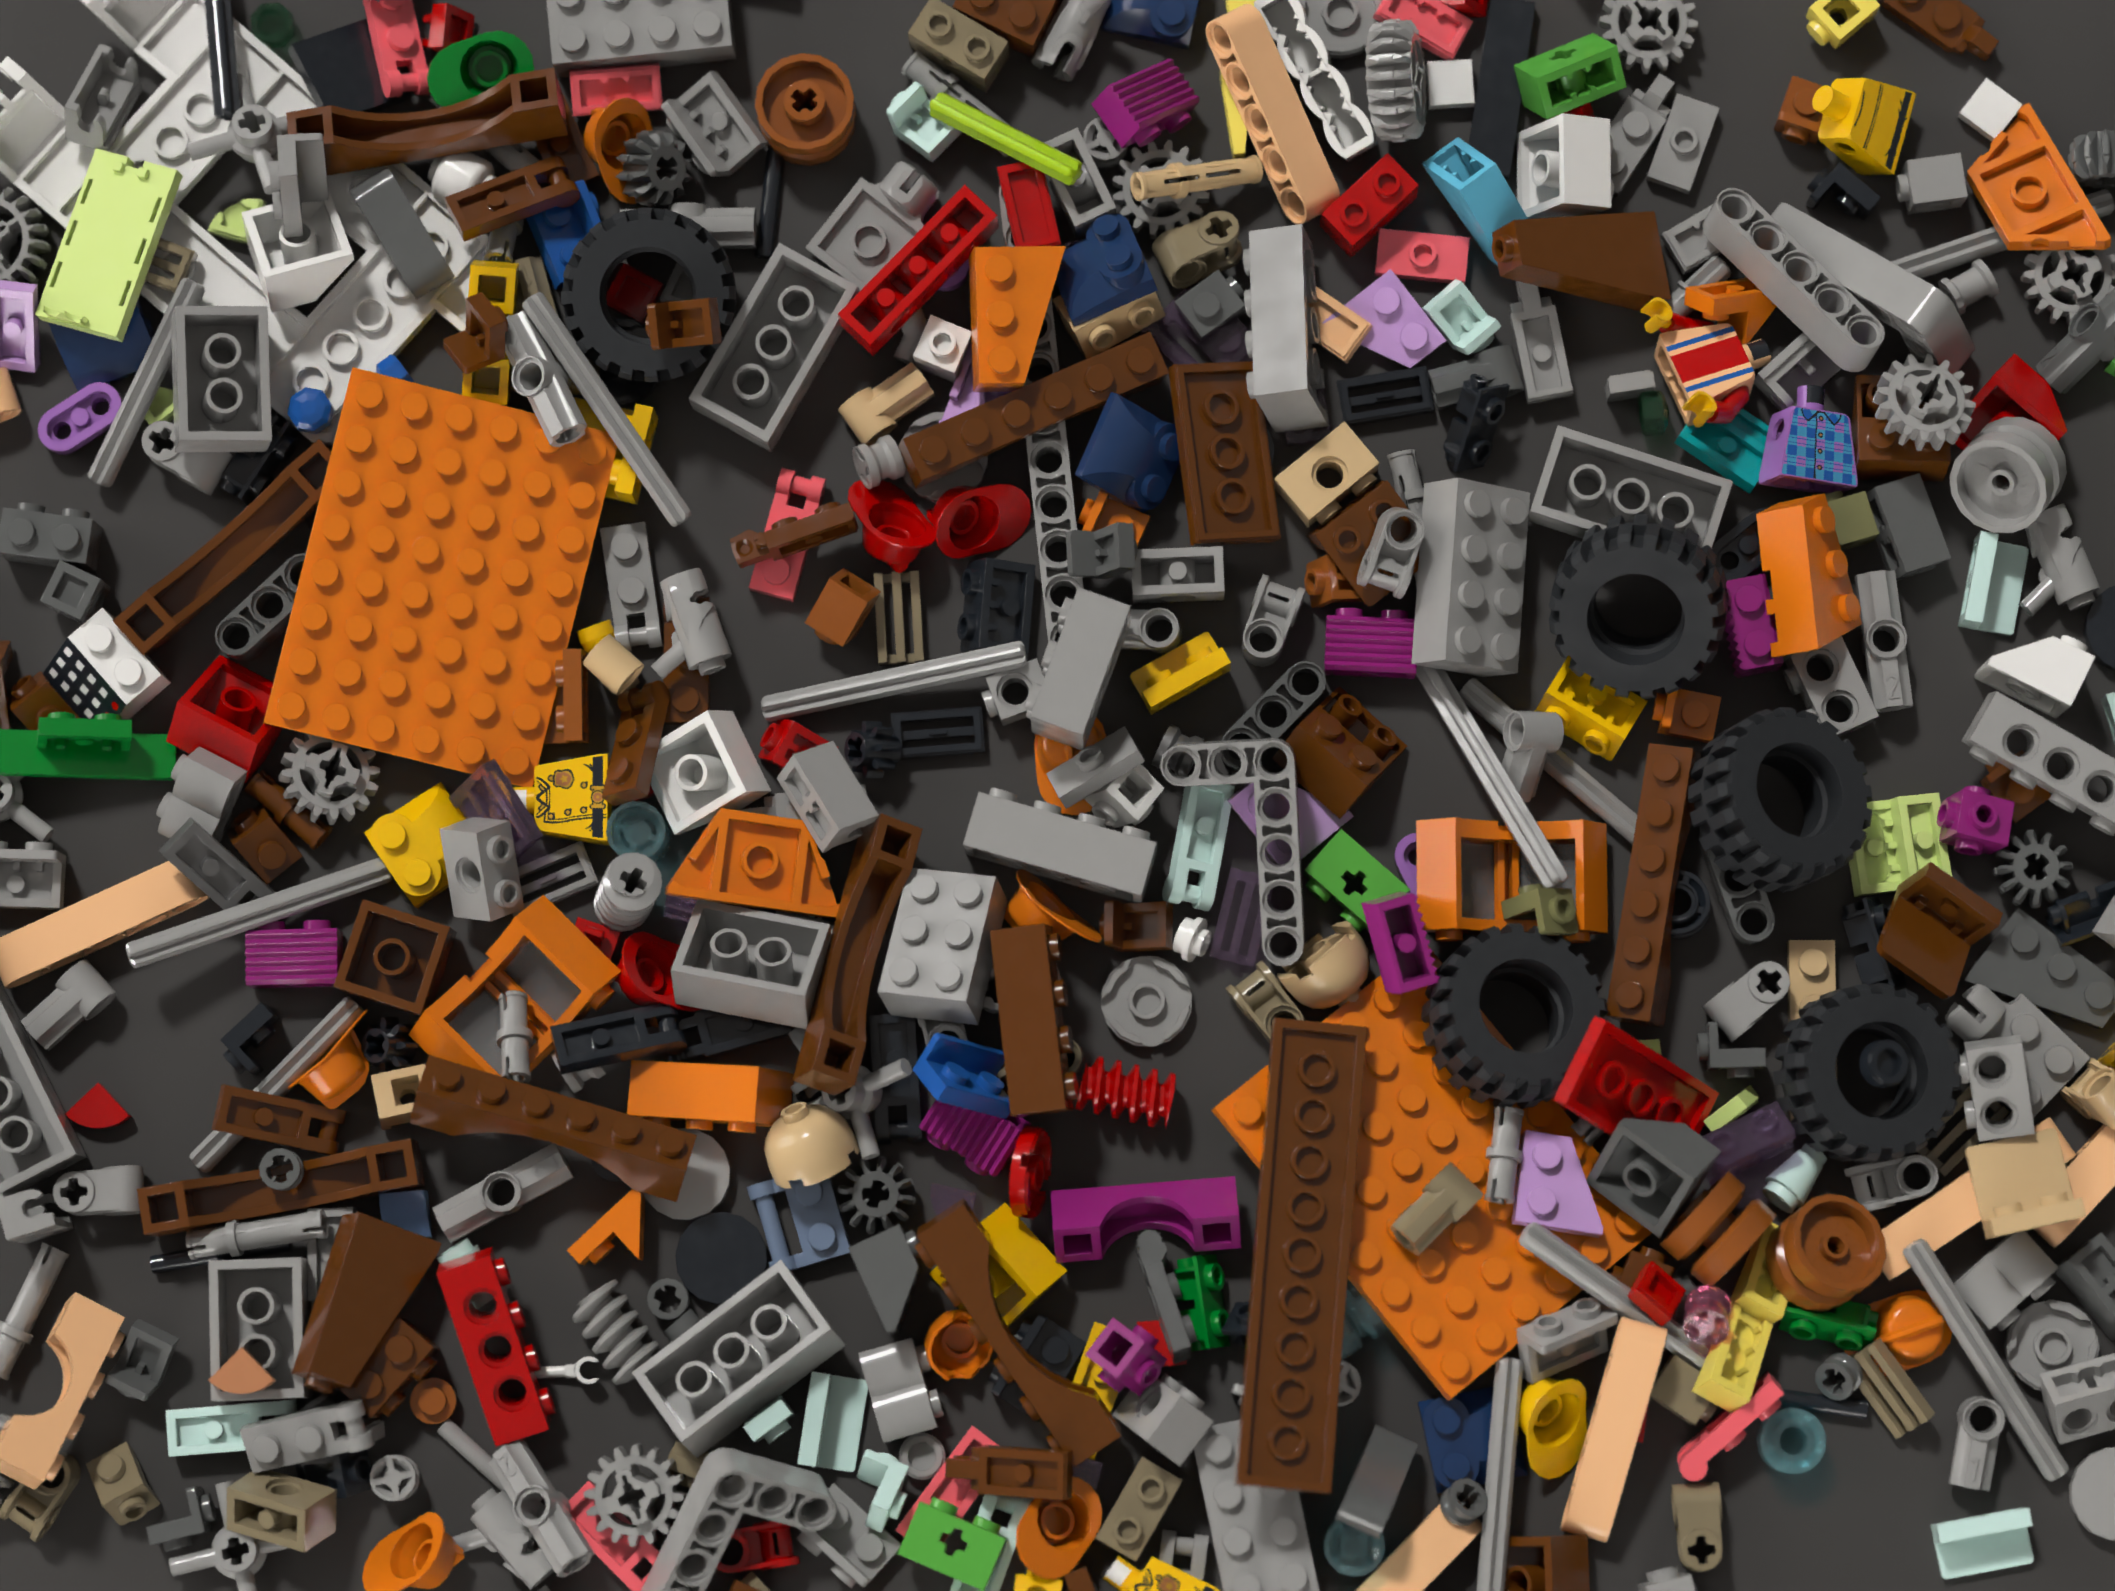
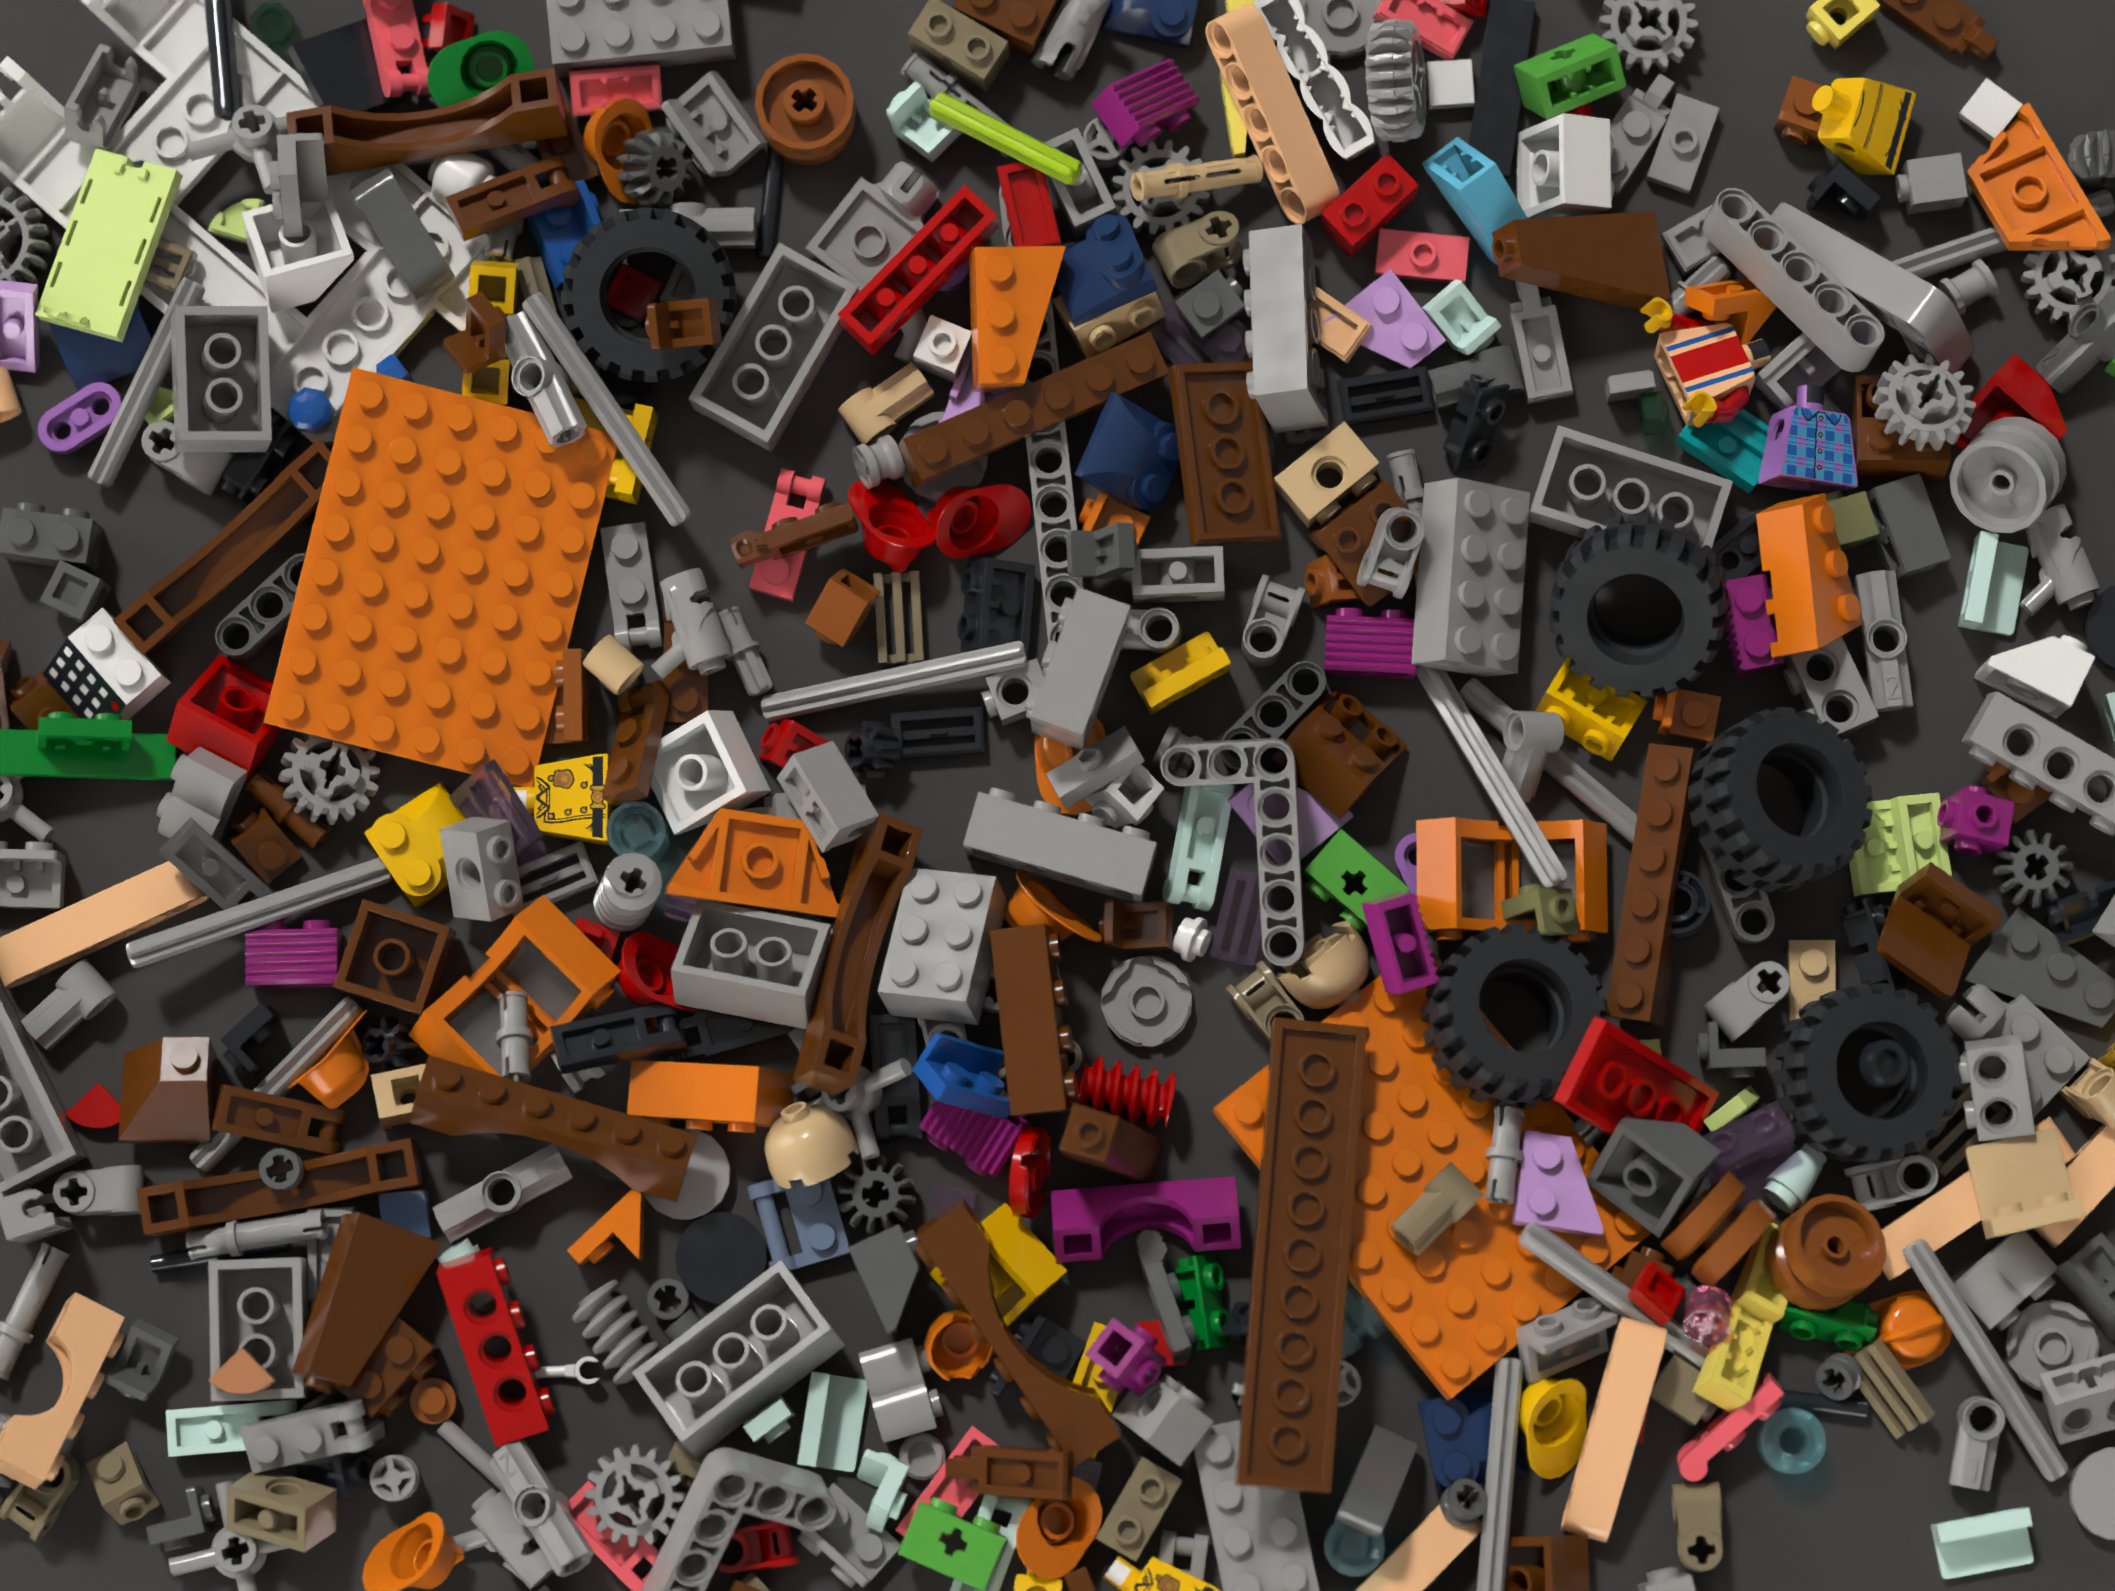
(169, 1092): none -> reddish brown slope
(592, 635): yellow hinge -> none
(745, 652): none -> light grey axle
(1110, 1144): none -> reddish brown slope

